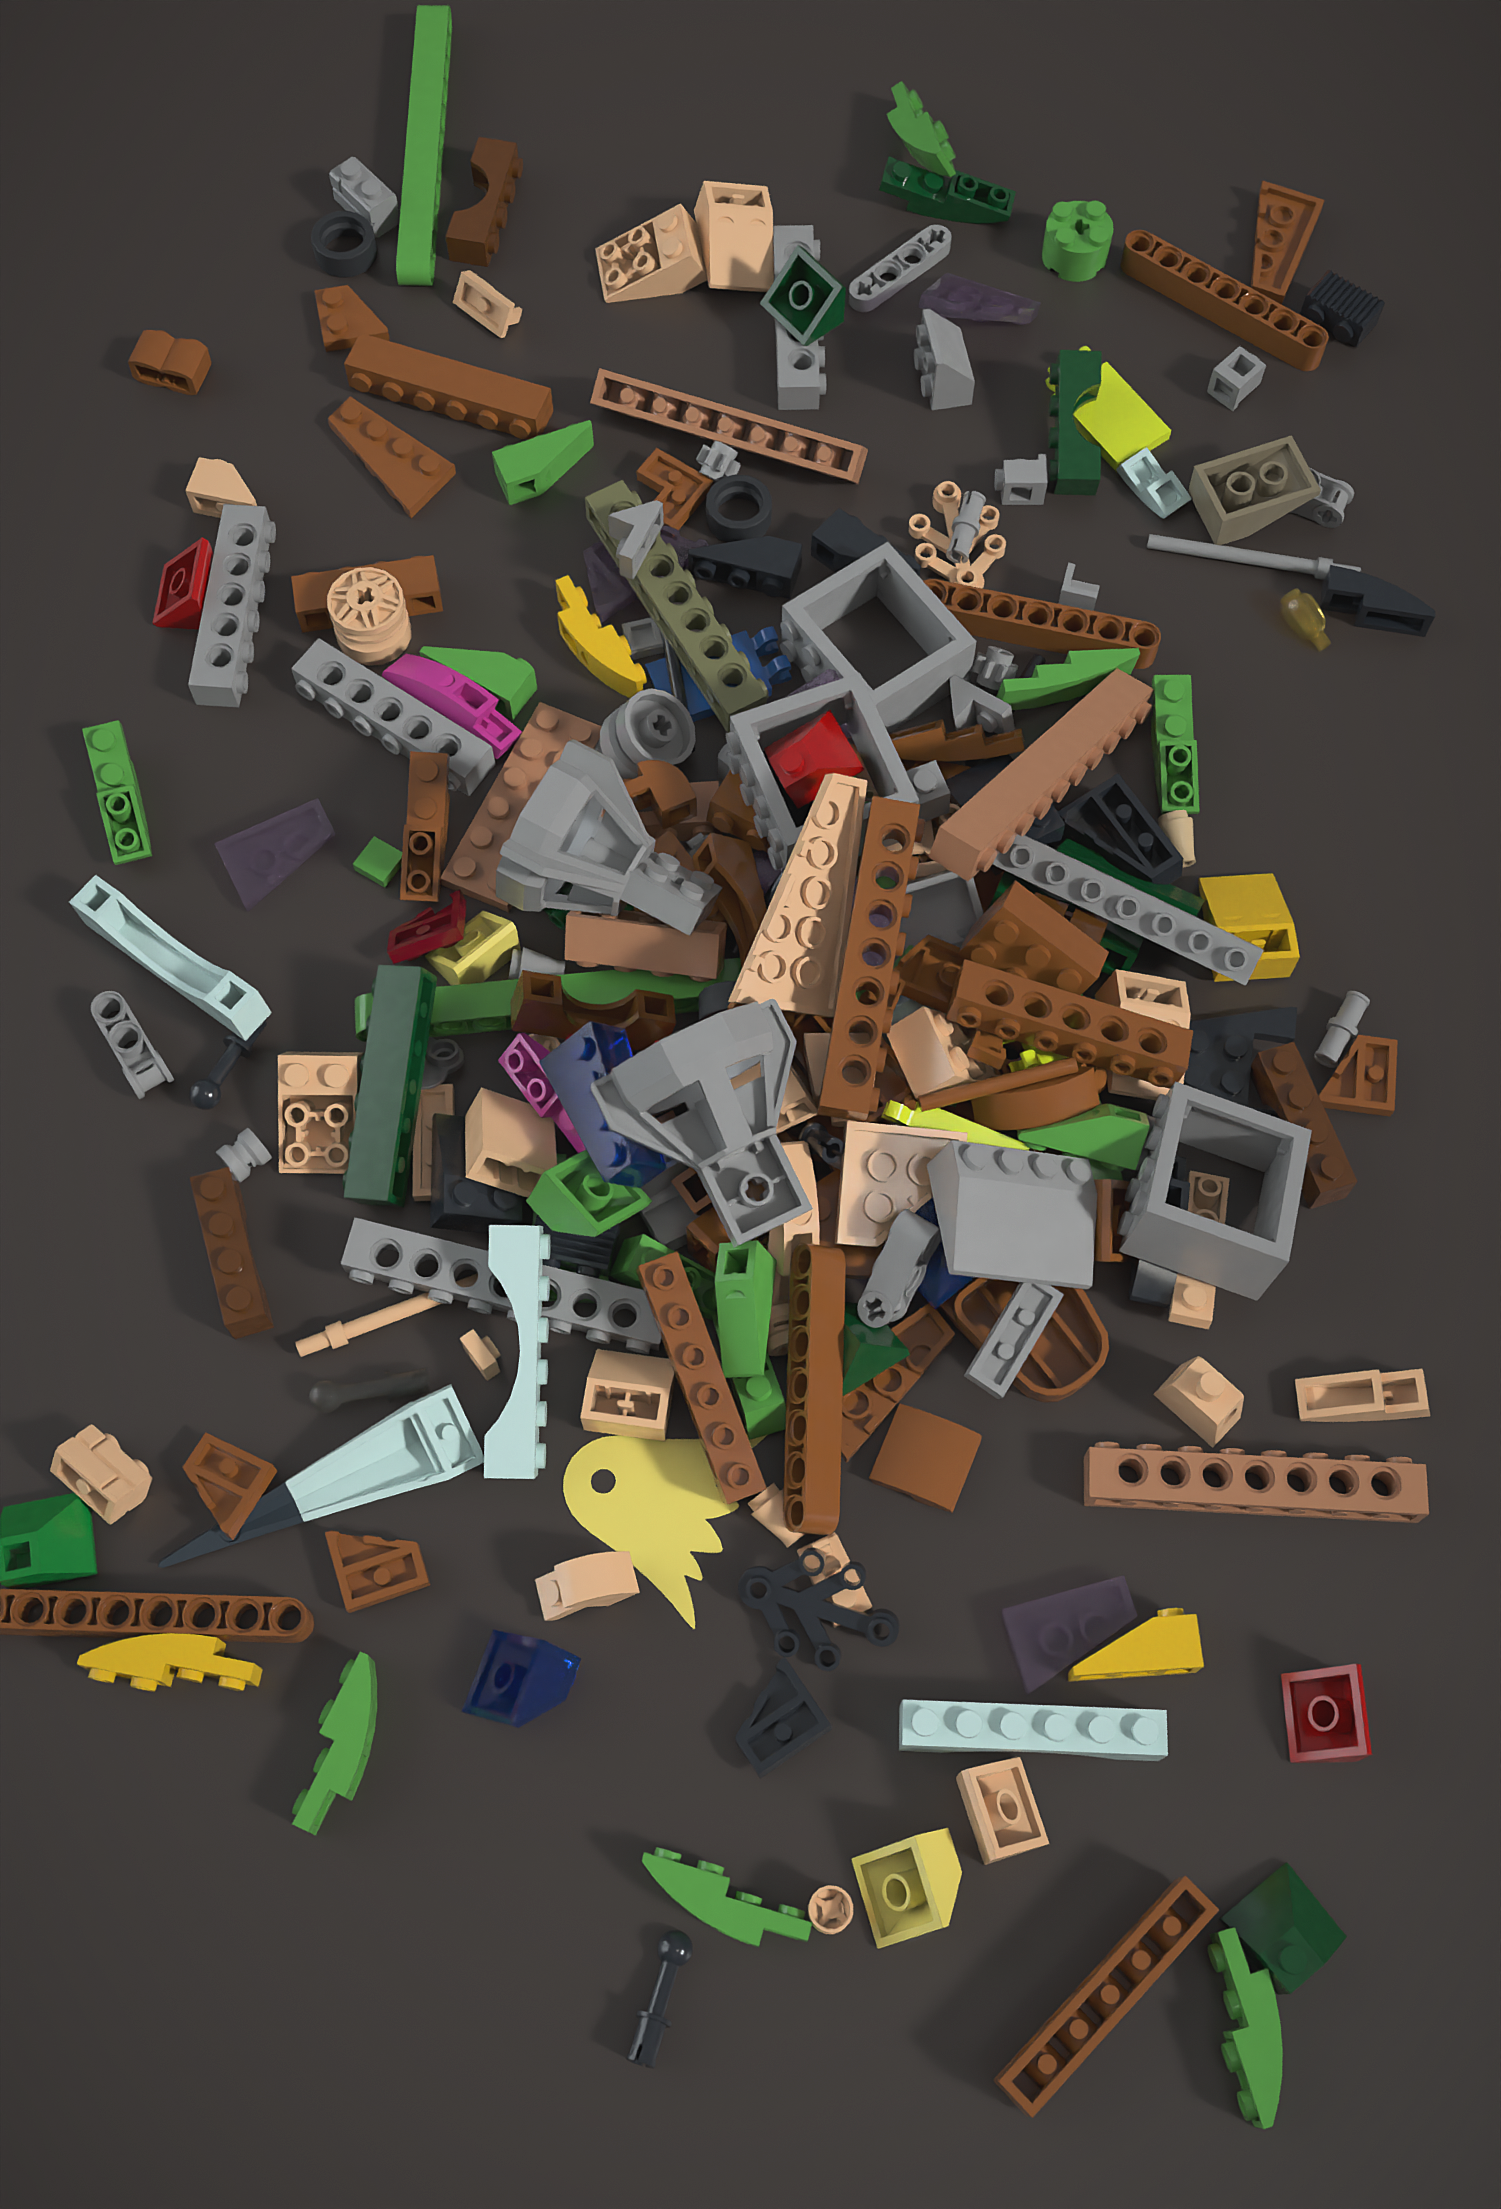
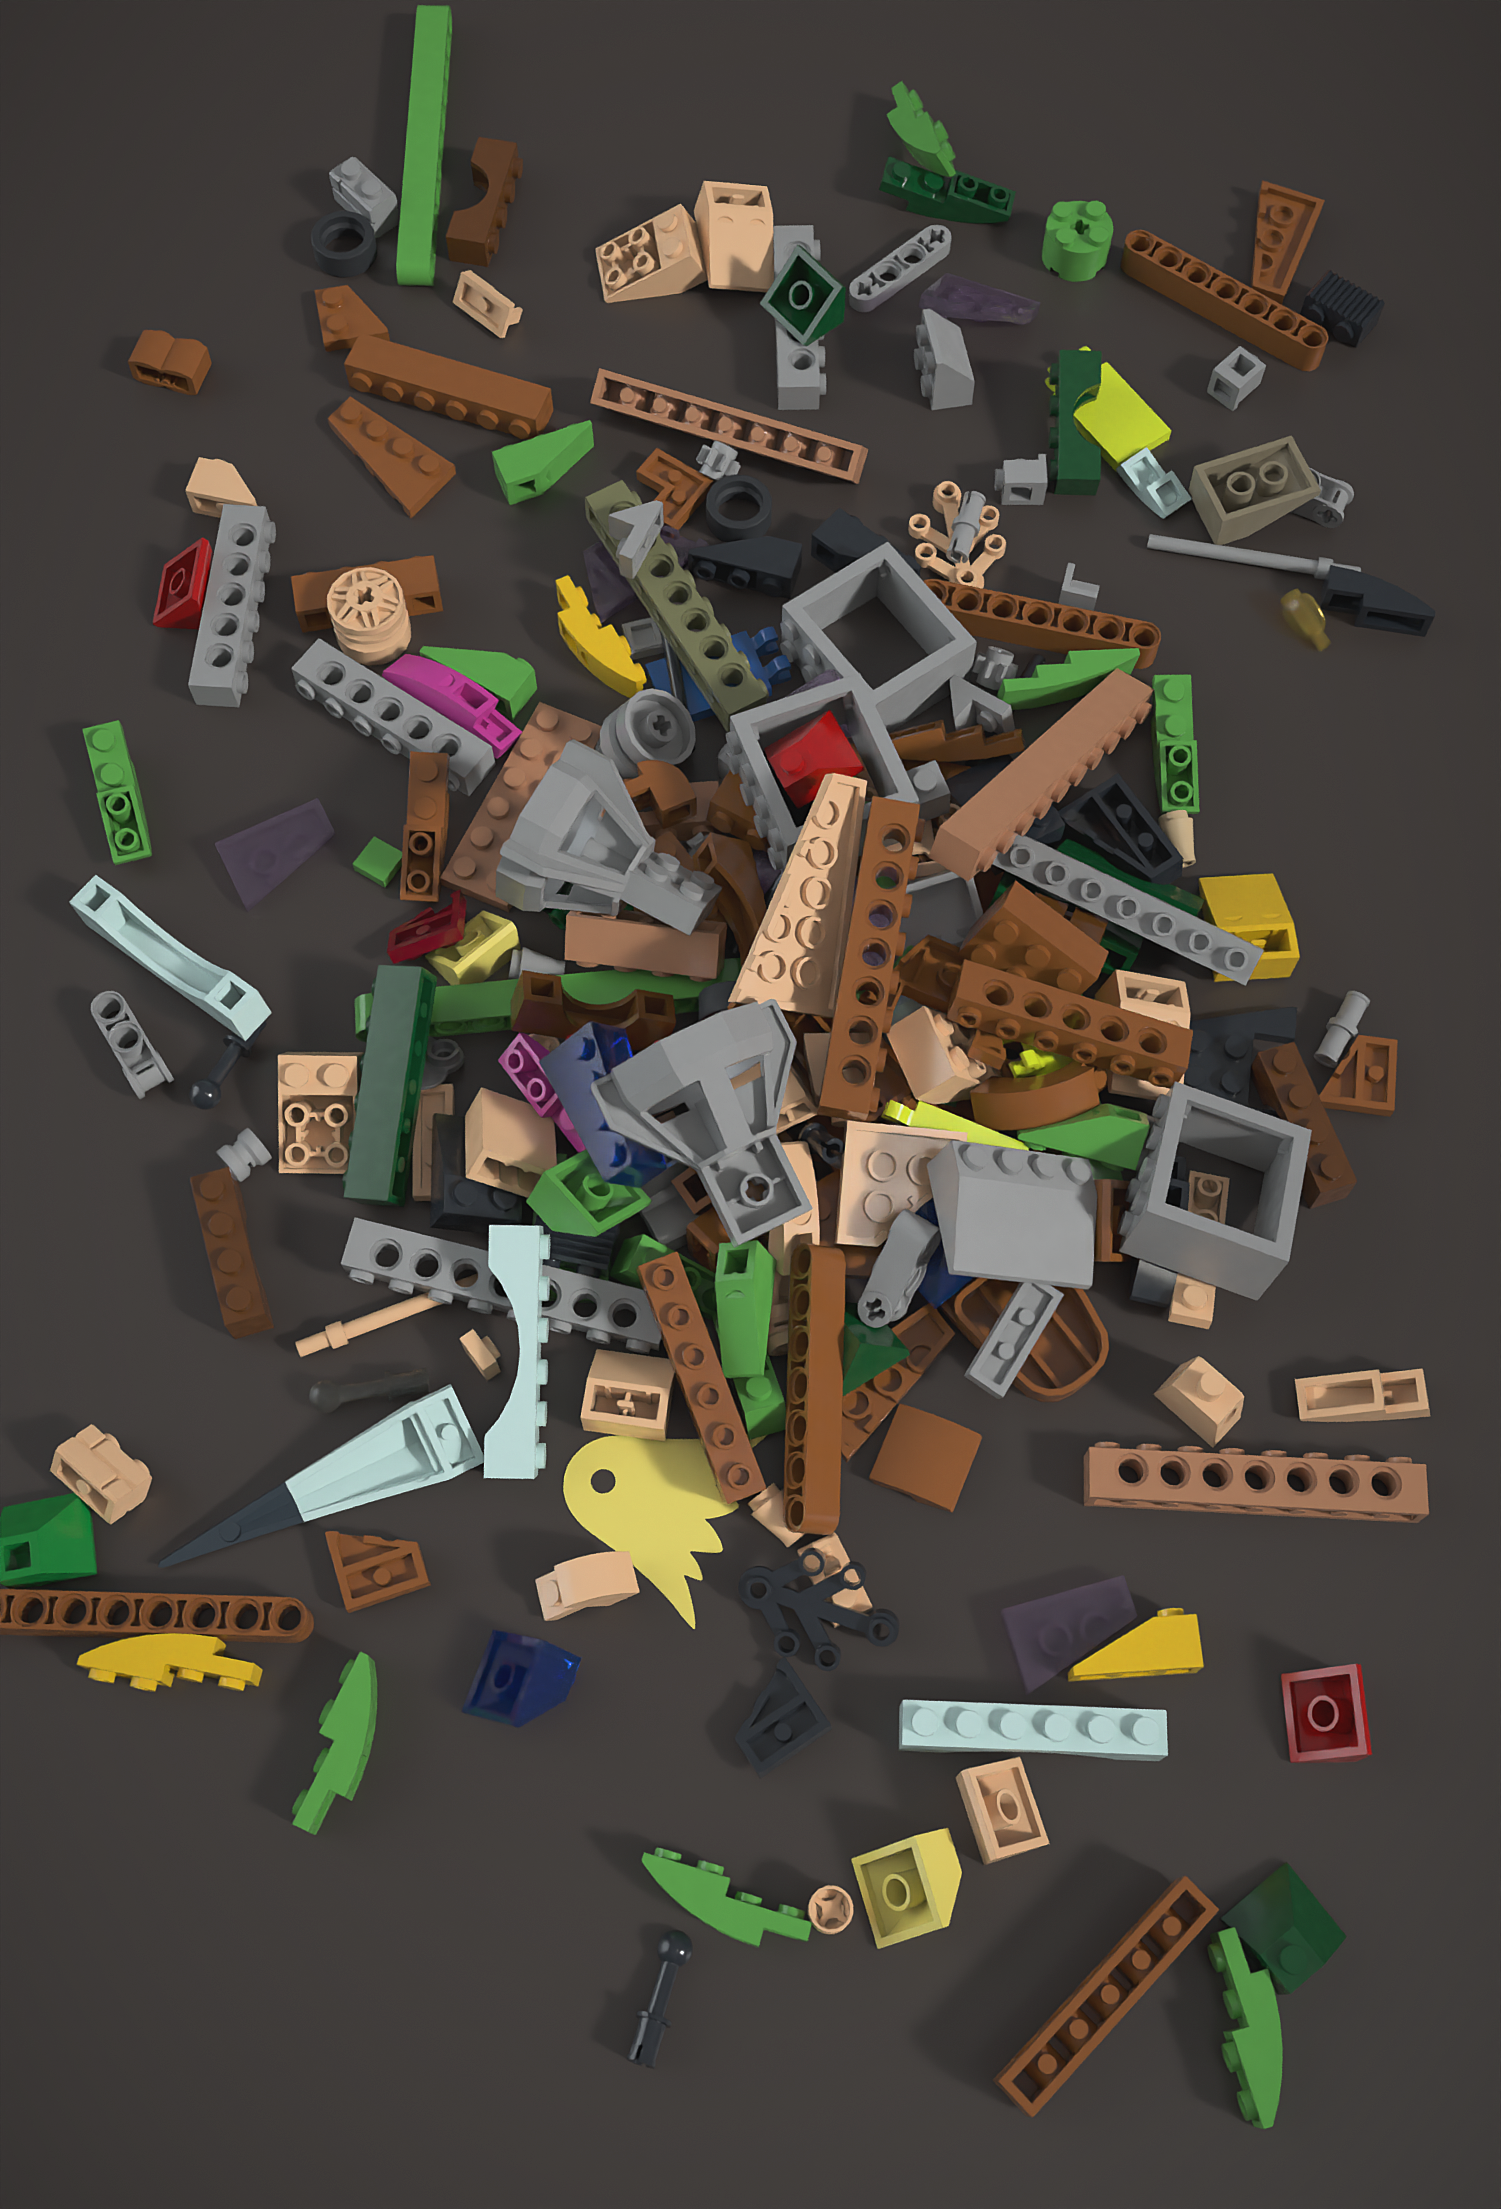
(228, 1481): dark orange wing -> none
(997, 1084): dark orange bar -> none

